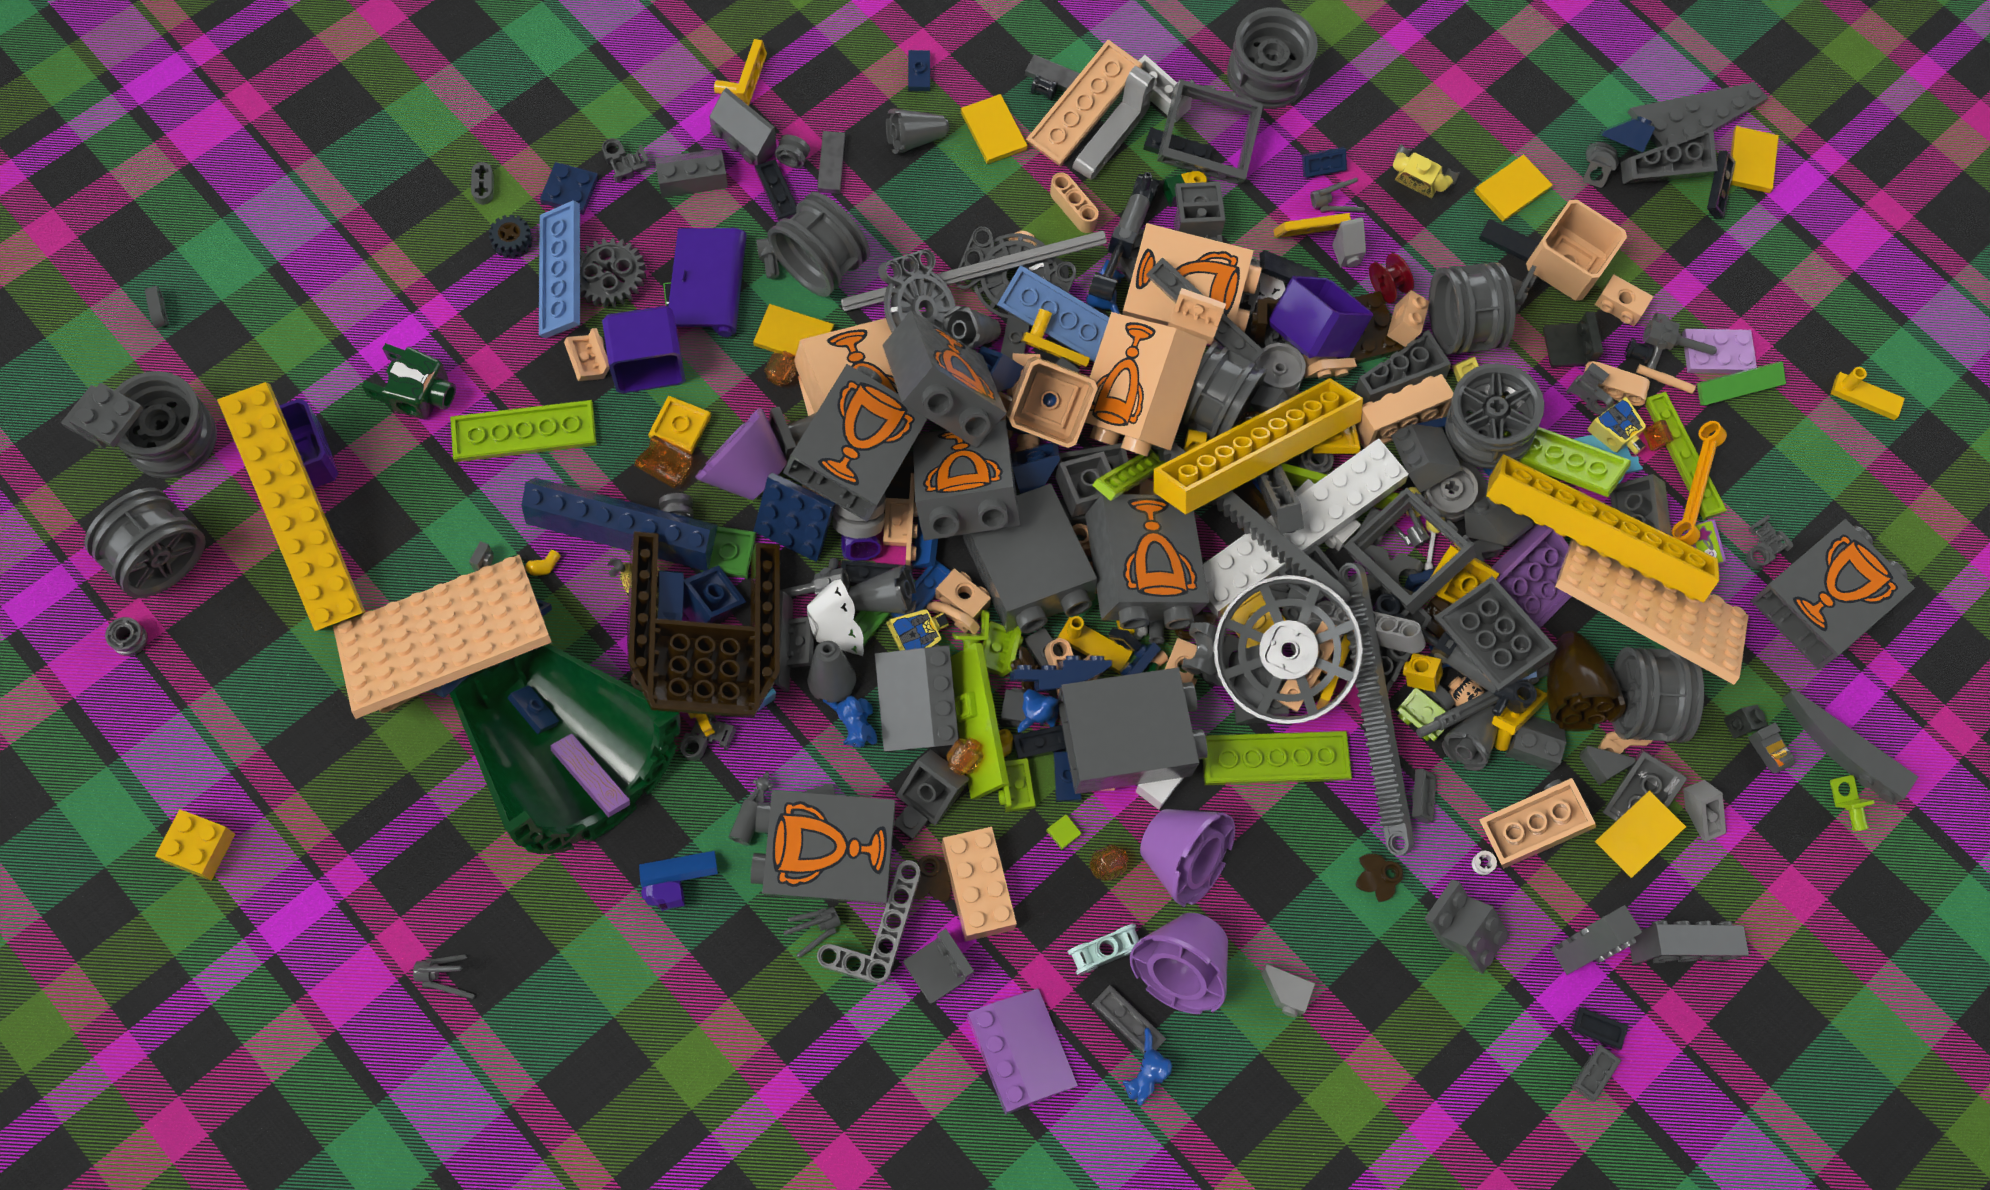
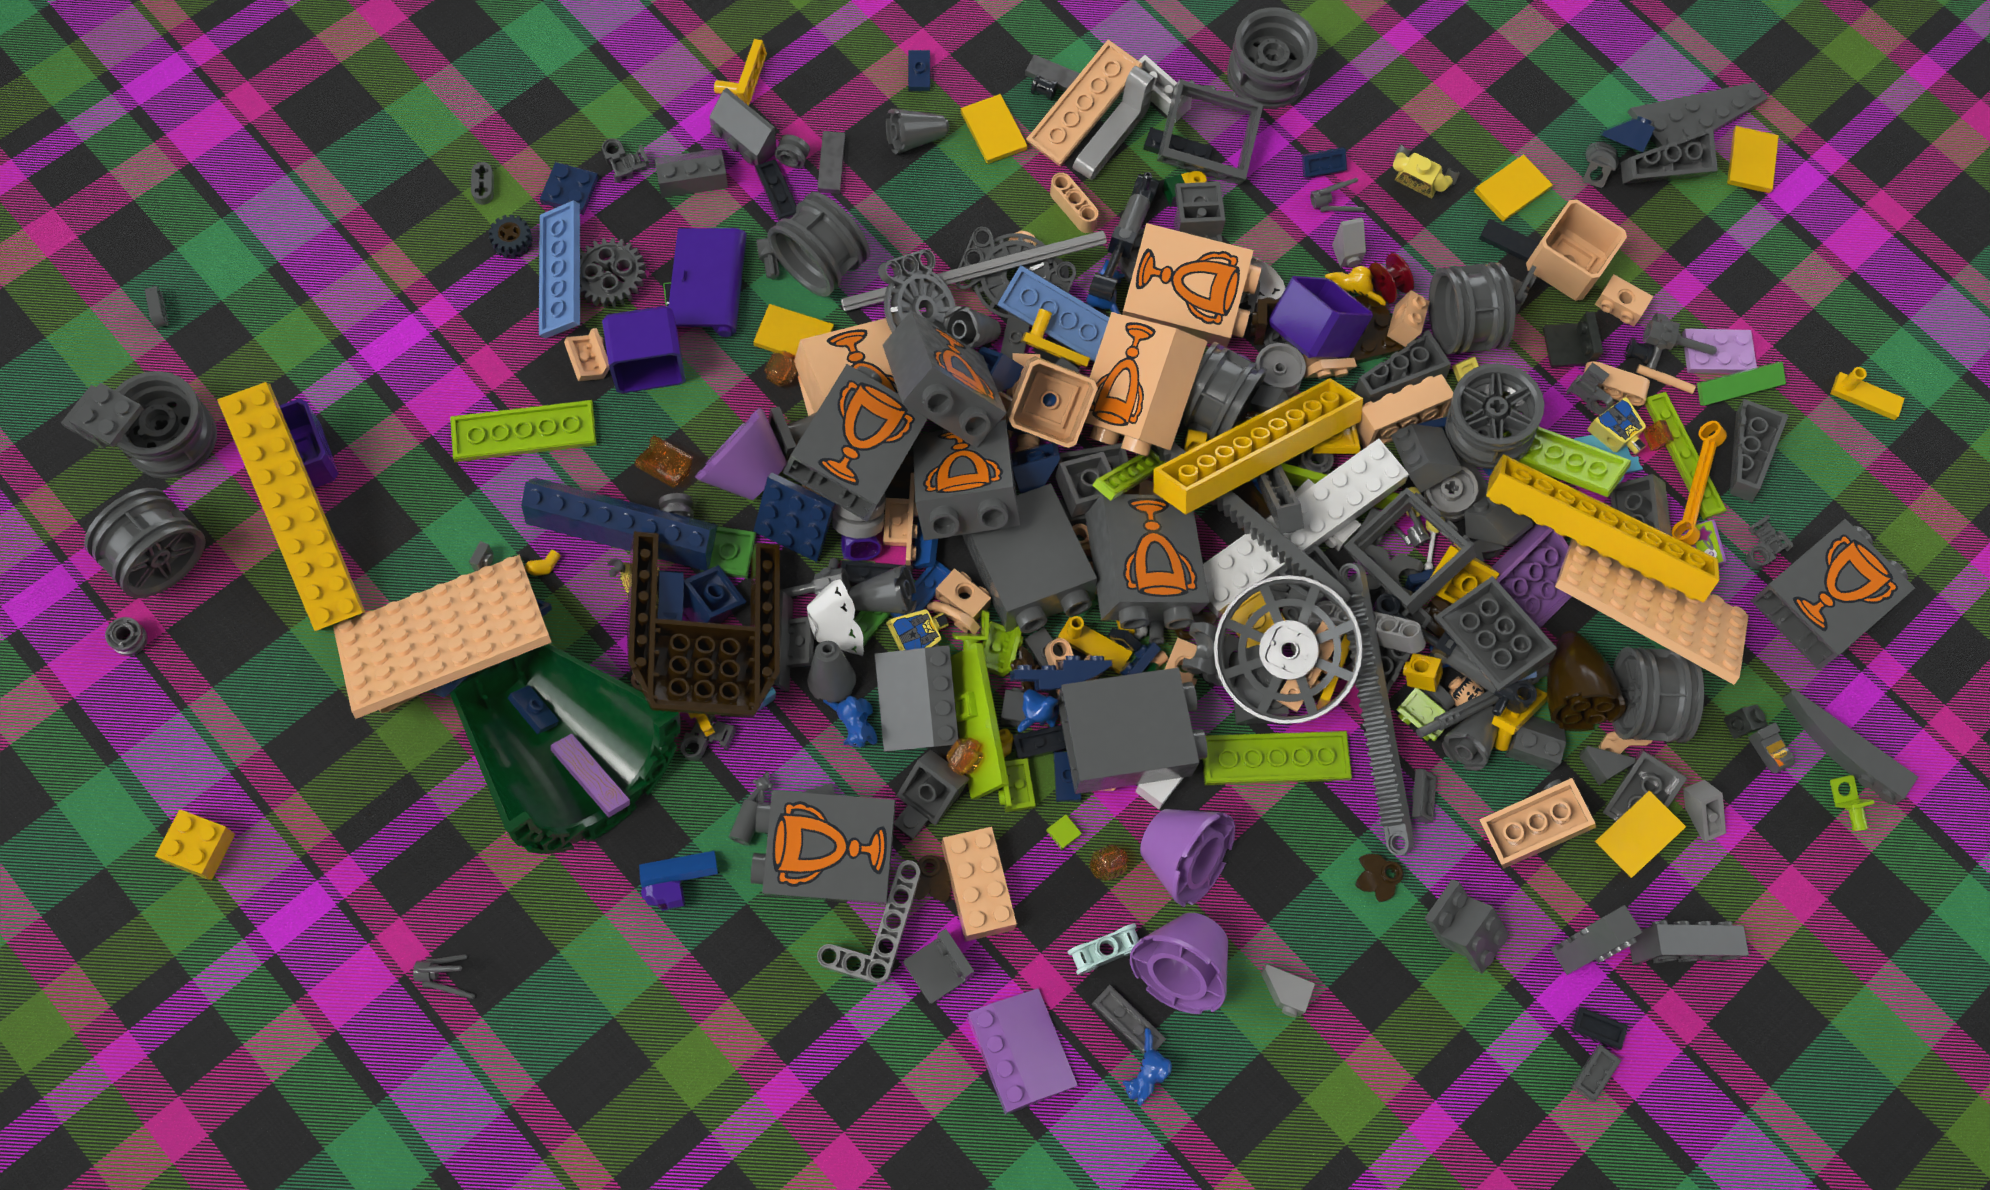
(414, 383): dark green piece -> none
(680, 424): yellow plate -> none
(825, 919): dark grey plant -> none
(1197, 315): light nougat bracket -> none
(1227, 333): dark grey plate -> none
(1283, 268): black tile -> none
(1310, 225): yellow tile -> none
(1357, 282): none -> yellow animal
(1491, 864): white bush -> none
(1721, 185): black tile -> none
(1753, 447): none -> dark grey wedge

